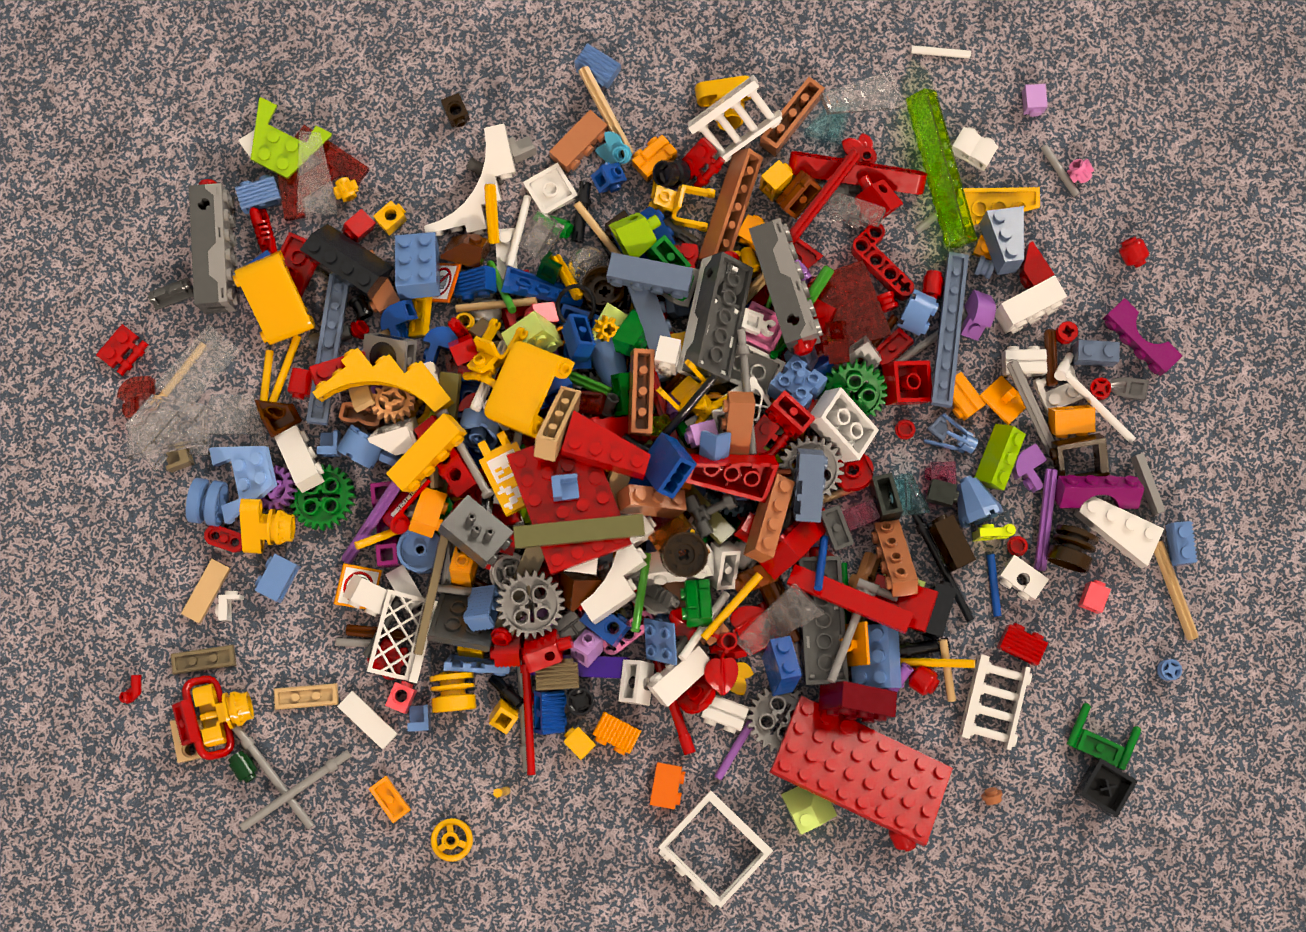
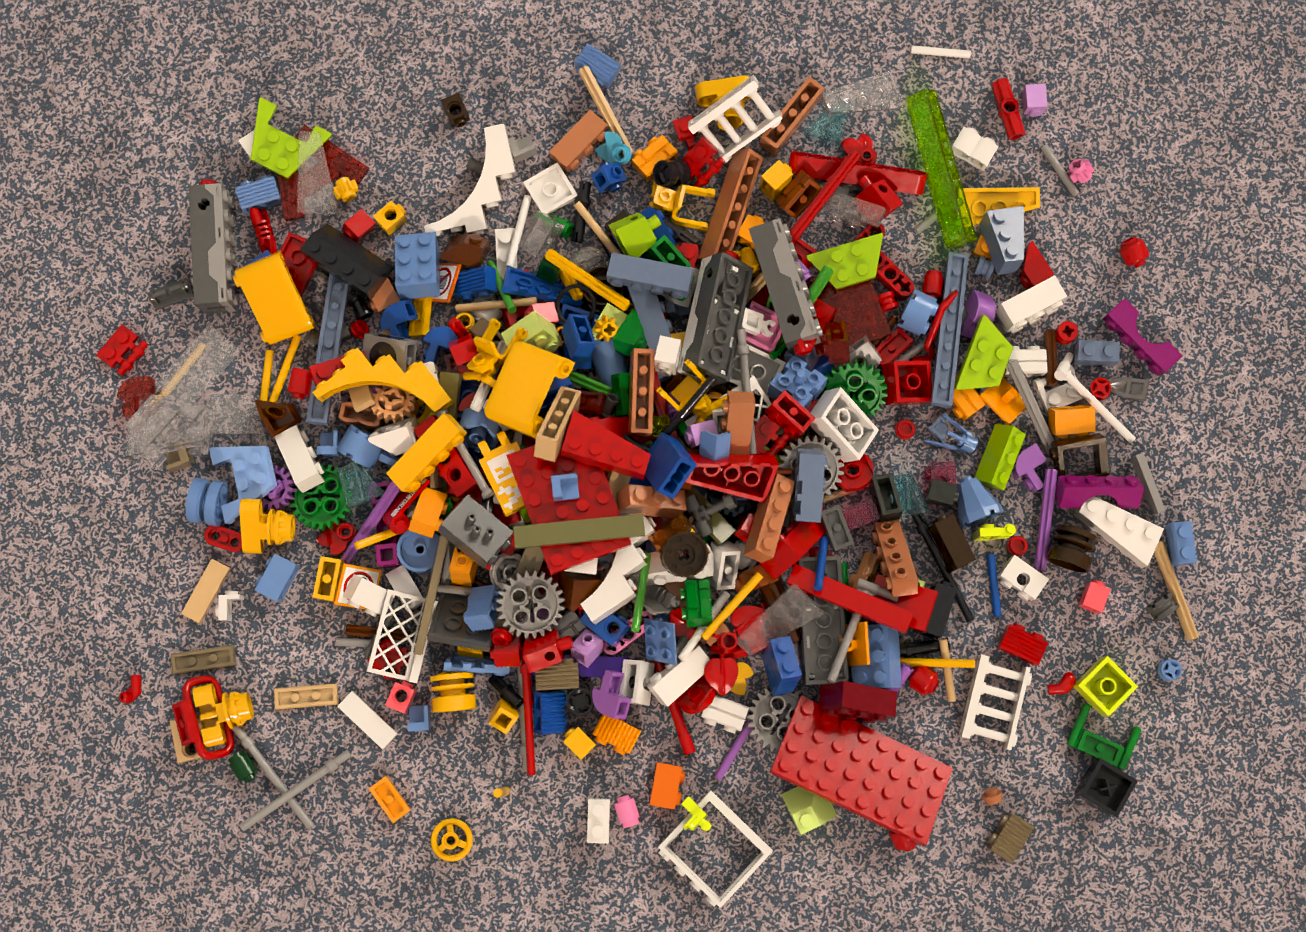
(327, 578): none -> yellow brick
(335, 539): none -> red plate
(358, 485): none -> clear light blue wing
(491, 213): yellow axle -> none
(587, 279): none -> yellow axle
(598, 820): none -> white brick
(607, 698): none -> medium lavender brick
(627, 811): none -> bright pink brick
(683, 133): none -> red plate
(698, 816): none -> neon yellow piece
(851, 261): none -> lime wing
(934, 327): none -> red piece
(985, 358): none -> lime wing
(1005, 98): none -> red piece
(1010, 837): none -> dark tan brick
(1065, 685): none -> red arm
(1105, 686): none -> neon yellow brick
(1162, 607): none -> dark grey wheel

